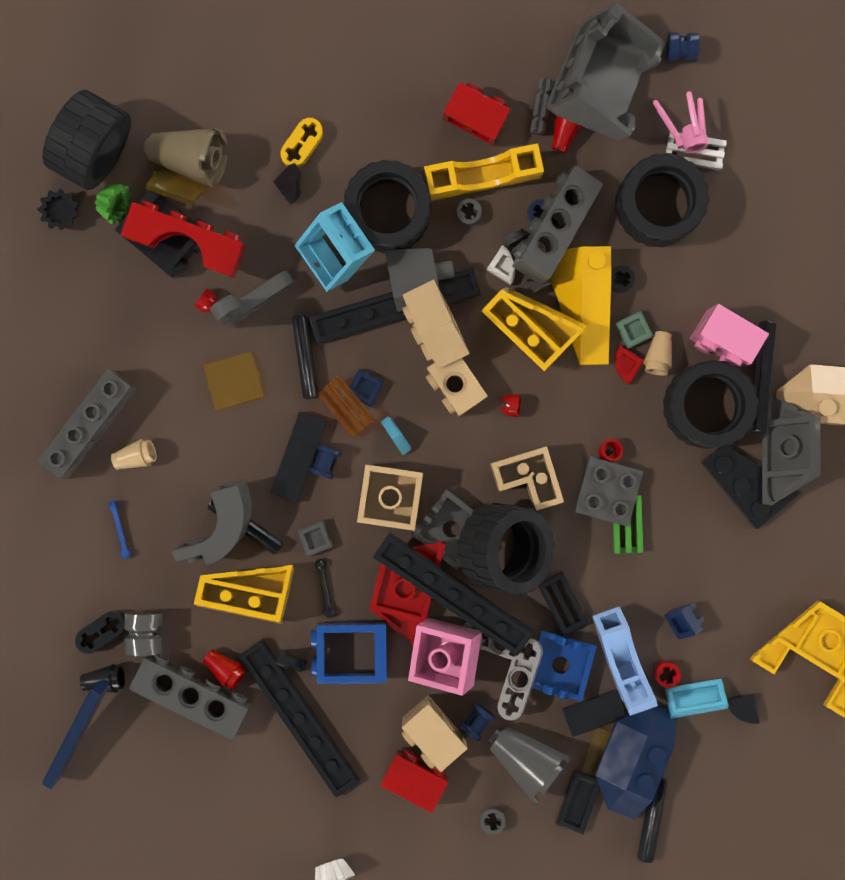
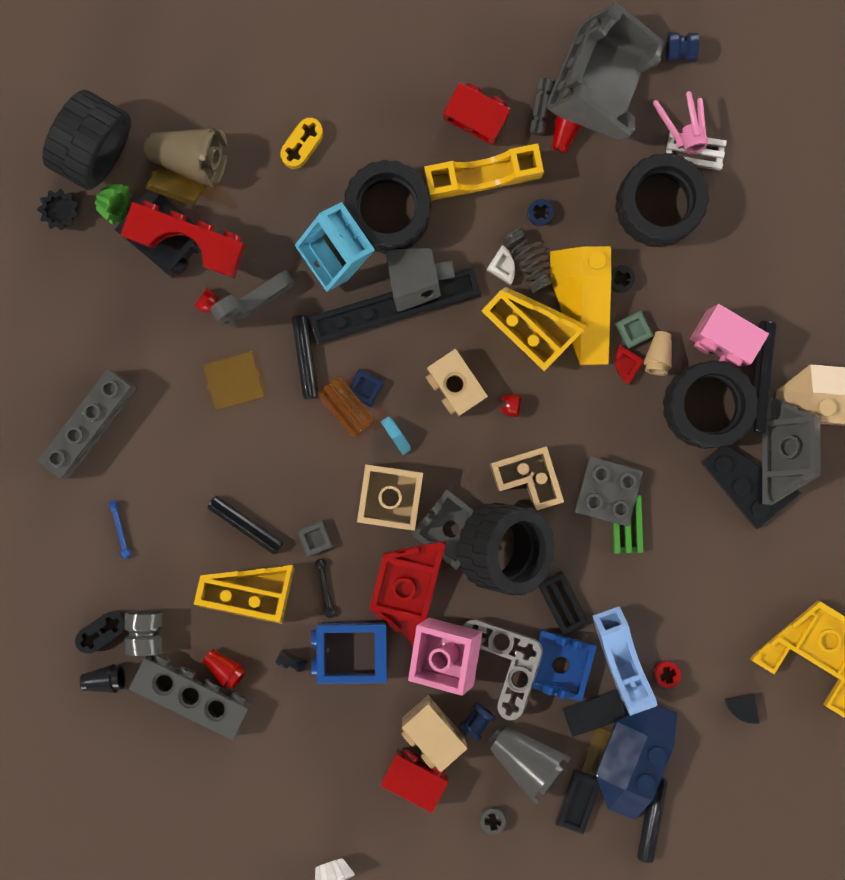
(75, 734): dark blue tile -> none
(135, 455): tan cone -> none
(233, 518): dark grey arch -> none
(289, 183): black tile -> none
(298, 457): black tile -> none
(299, 718): black tile -> none
(325, 461): dark blue bush -> none
(434, 325): tan brick -> none
(453, 594): black tile -> none
(476, 208): dark grey bush -> none
(583, 191): dark grey brick -> none
(613, 456): red hinge -> none
(684, 621): dark blue tile -> none
(696, 698): medium azure tile -> none

